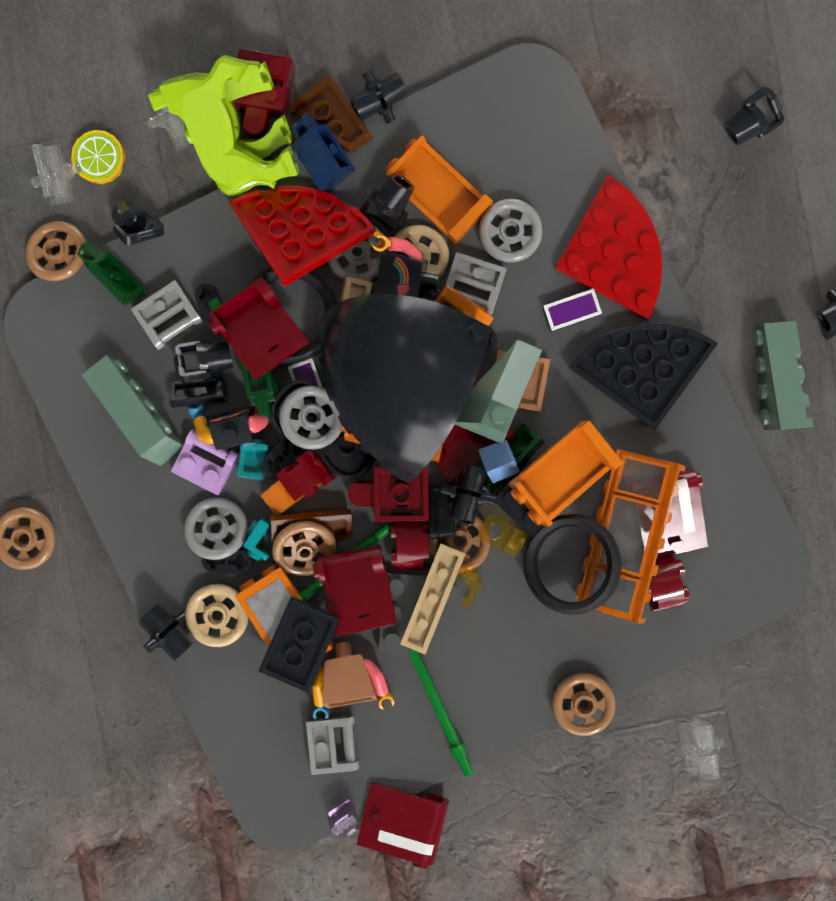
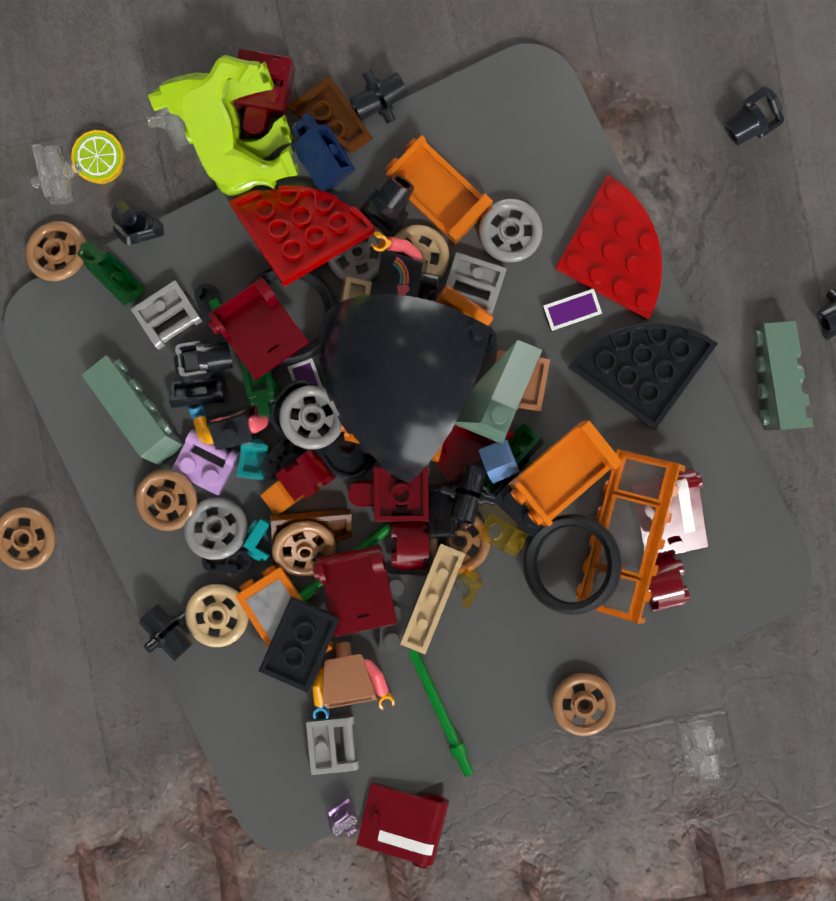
(182, 486): none -> medium nougat plate

